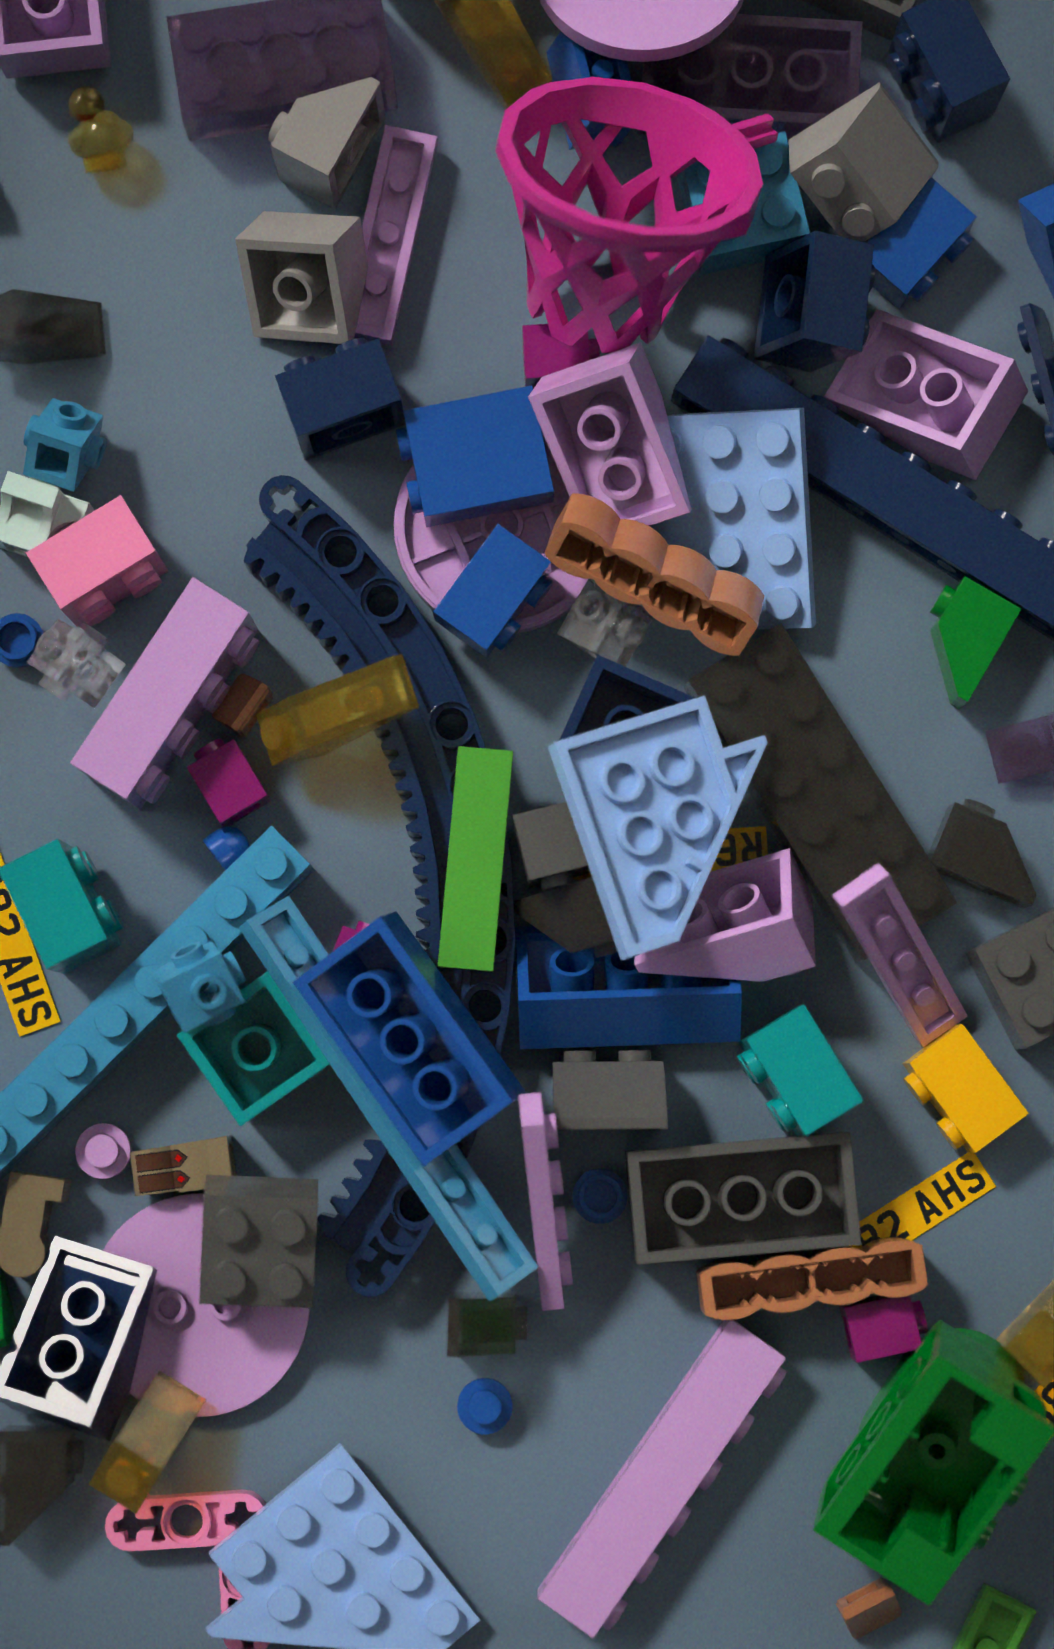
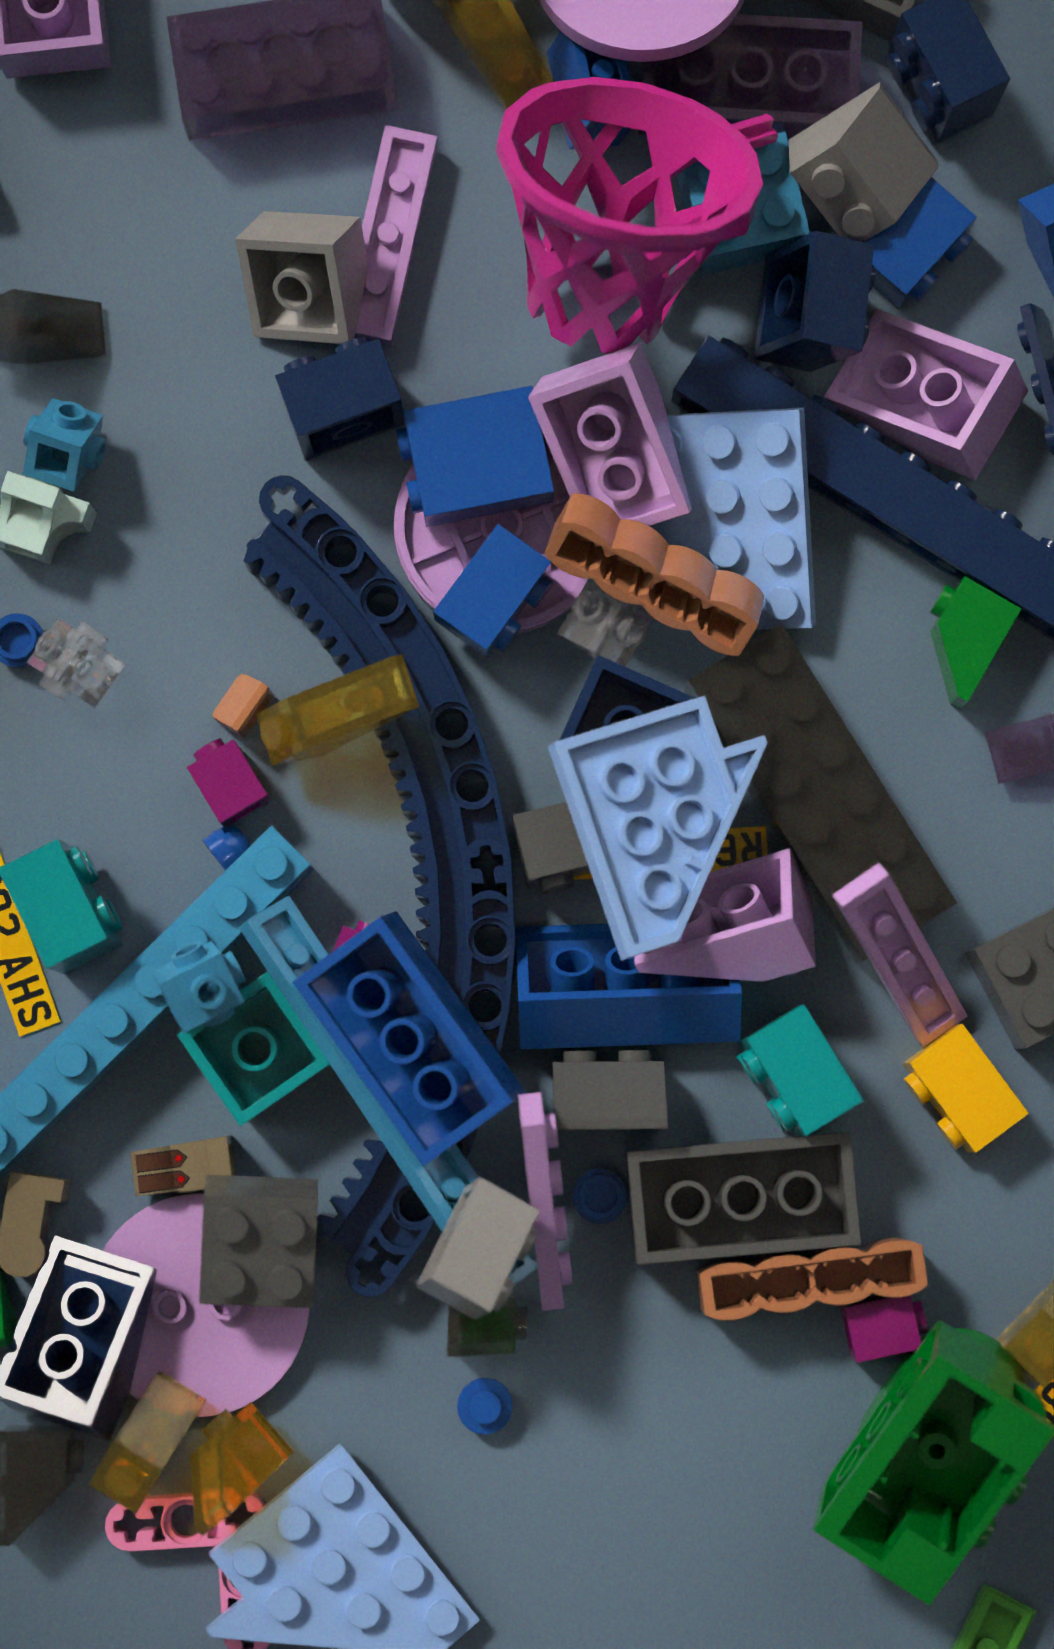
(98, 563): bright pink brick -> none
(100, 135): clear yellow animal -> none
(103, 1151): lavender plate -> none
(167, 695): lavender brick -> none
(233, 1463): none -> clear yellow slope
(327, 138): light grey slope -> none
(475, 859): bright green tile -> none
(479, 1249): none -> light grey brick
(548, 355): magenta brick -> none
(570, 917): clear smoke slope -> none
(661, 1477): lavender brick -> none
(869, 1608): nougat slope -> none
(928, 1201): yellow sticker -> none
(981, 853): clear smoke slope -> none

